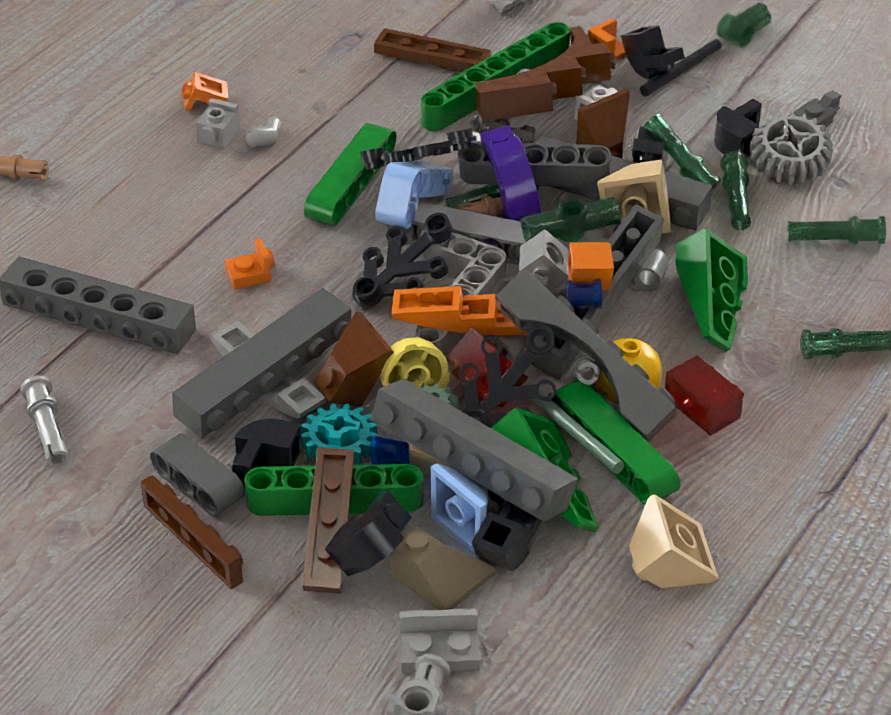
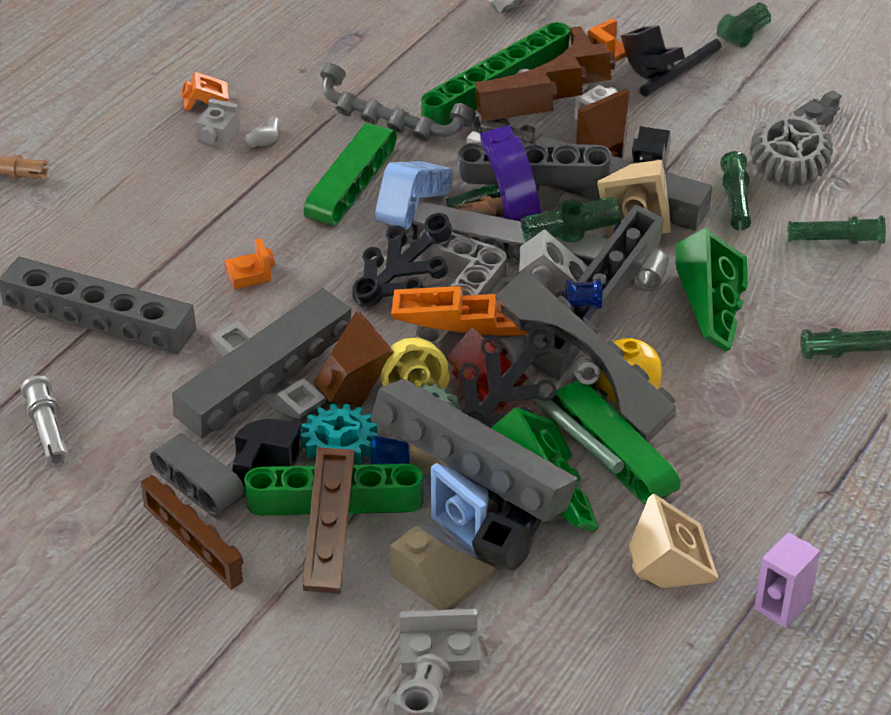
(370, 538): black brick -> none
(397, 118): none -> dark grey bar
(429, 50): reddish brown plate -> none
(458, 139): black plant -> none
(589, 262): orange panel -> none
(690, 165): clear green pin -> none
(704, 395): clear red brick -> none
(736, 127): black brick -> none
(786, 579): none -> lavender brick

